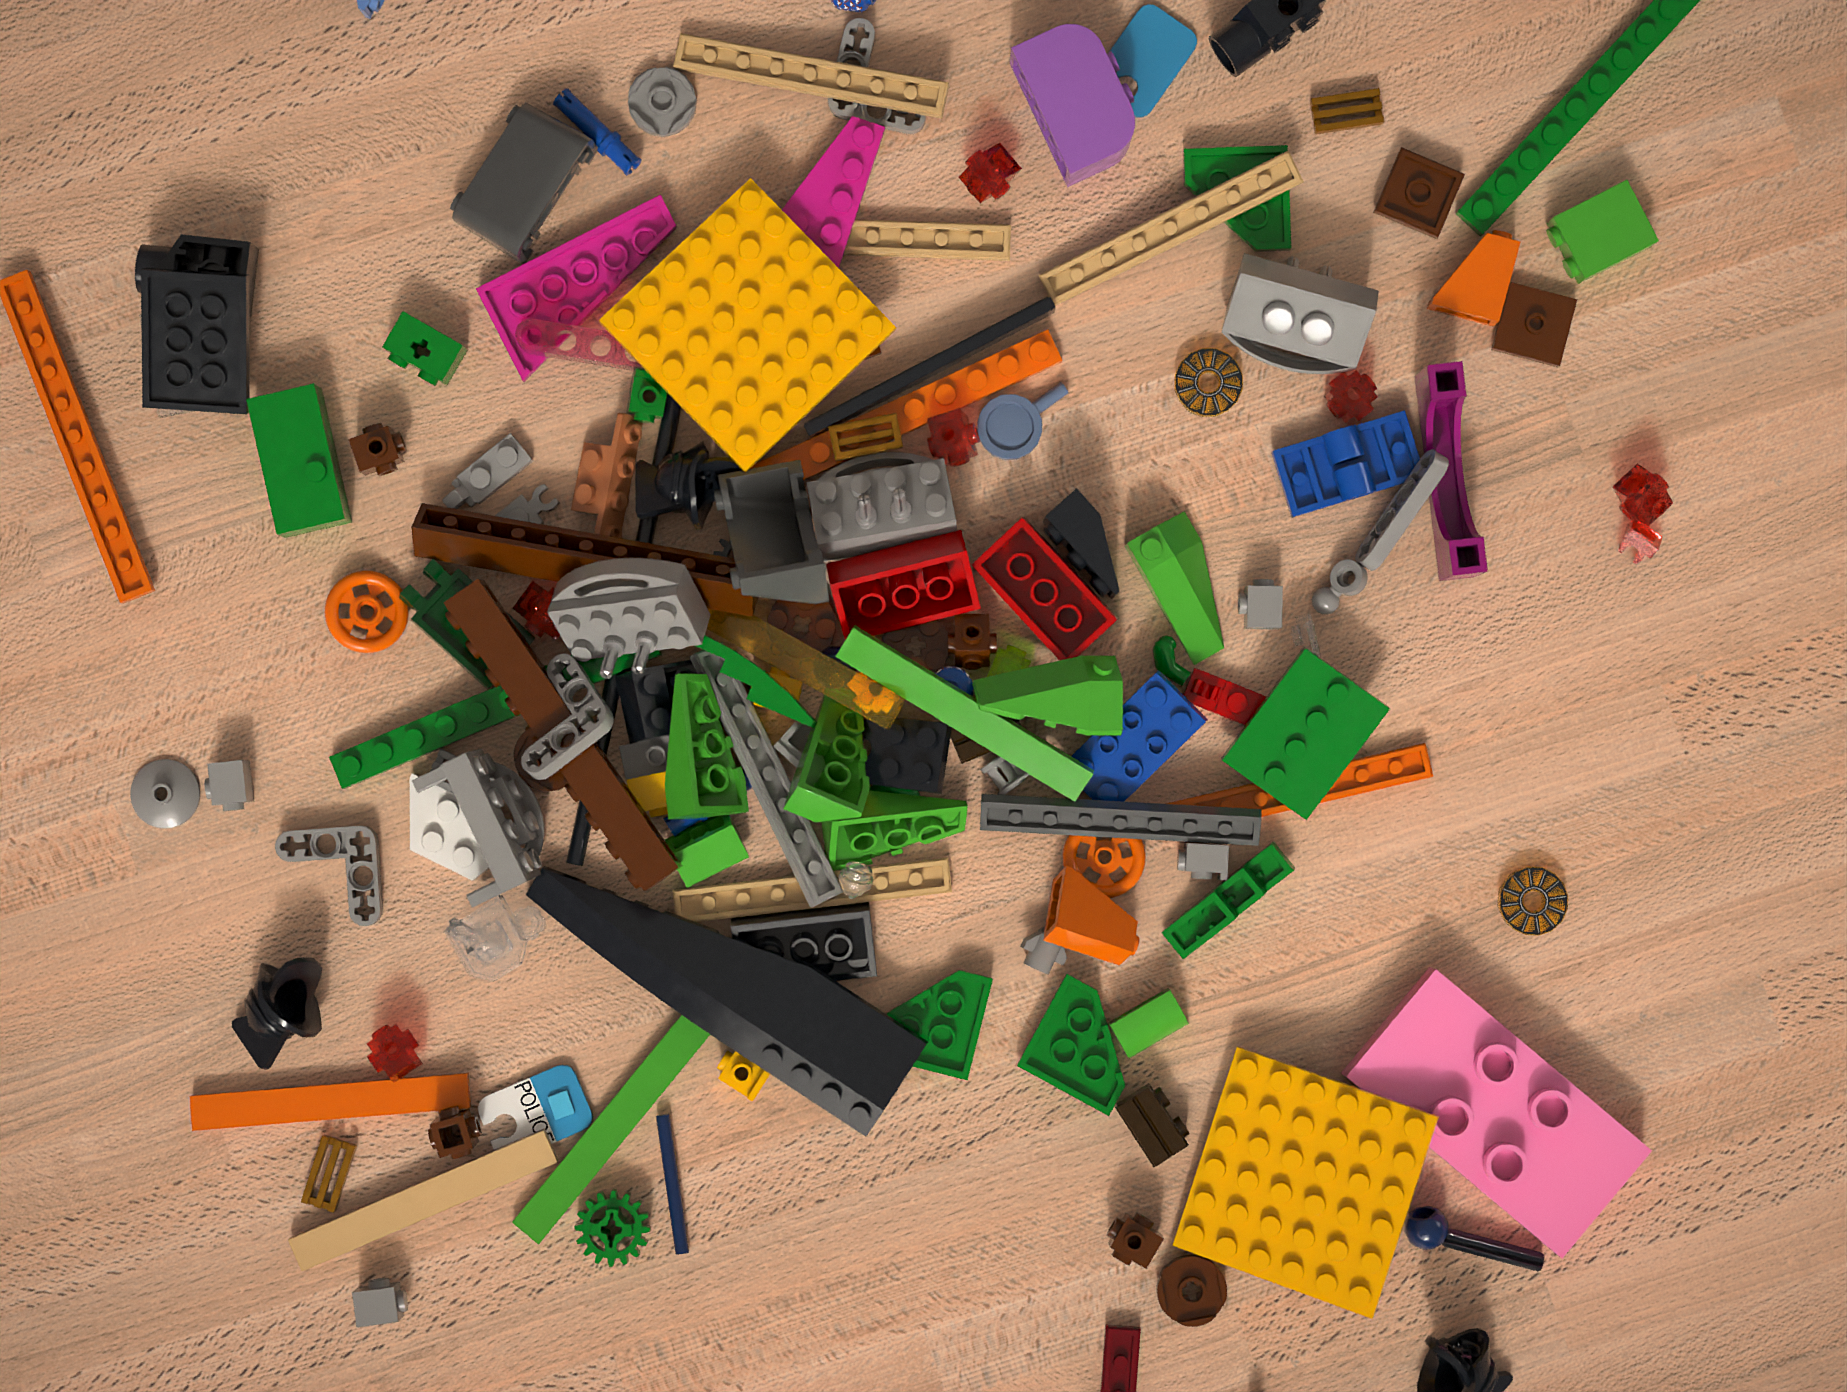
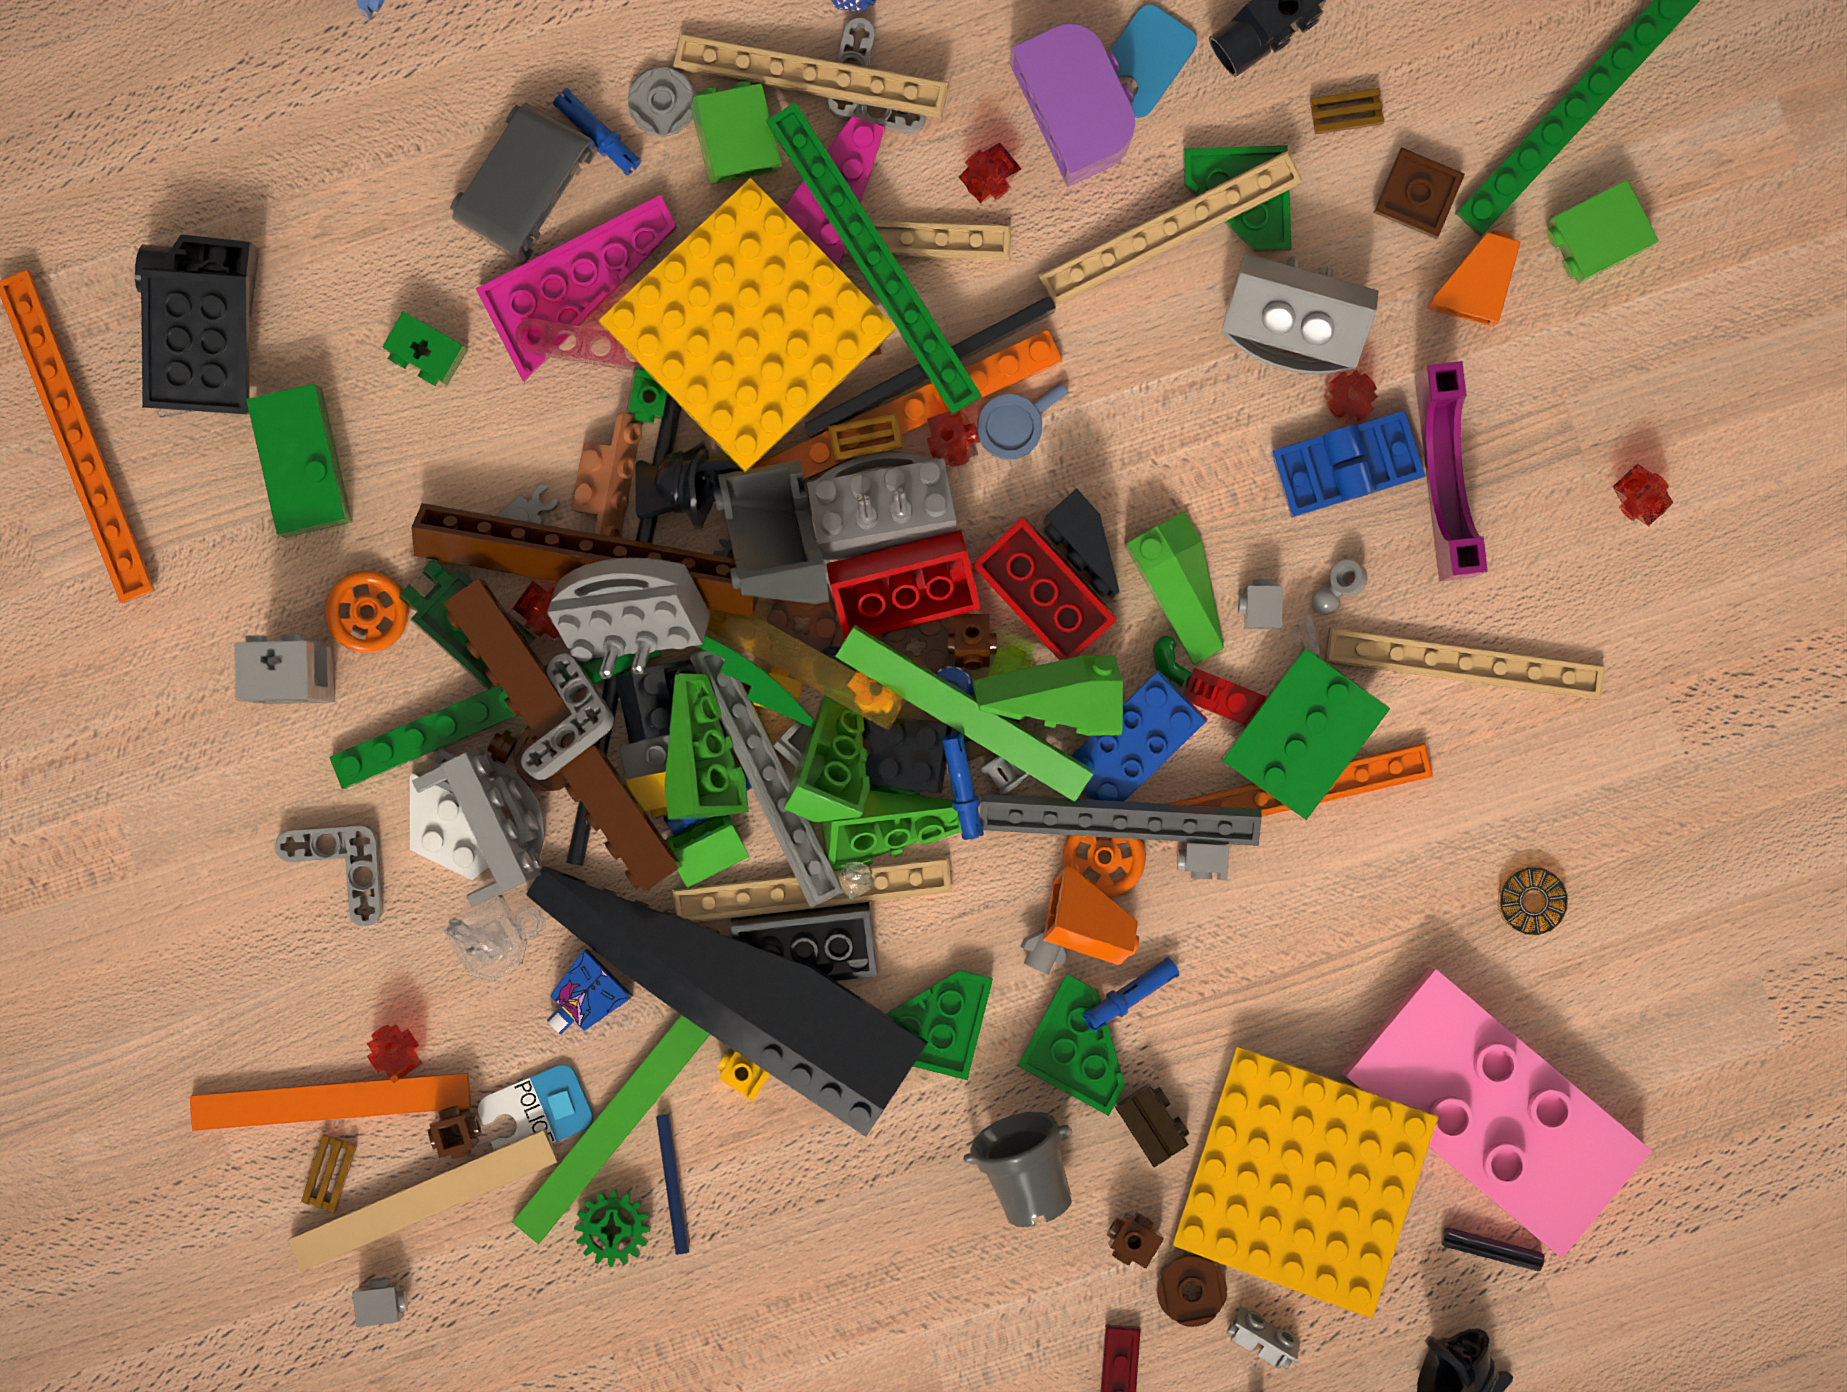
(181, 788): light grey dish -> none
(229, 784): light grey brick -> none
(279, 1008): black helmet -> none
(284, 670): none -> light grey plate
(366, 446): reddish brown brick -> none
(488, 473): light grey hinge -> none
(502, 746): none -> reddish brown plate
(586, 994): none -> blue torso
(735, 132): none -> bright green brick
(873, 258): none -> green plate
(965, 800): none -> blue pin
(1024, 1166): none -> dark grey piece
(1120, 1001): none -> blue pin
(1148, 1022): bright green brick -> none
(1208, 362): tile -> none
(1228, 900): green slope -> none
(1278, 1344): none -> light grey hinge
(1402, 510): light grey beam -> none
(1426, 1227): dark blue piece -> none
(1465, 663): none -> tan tile
(1534, 324): reddish brown plate -> none
(1641, 538): clear red tile -> none

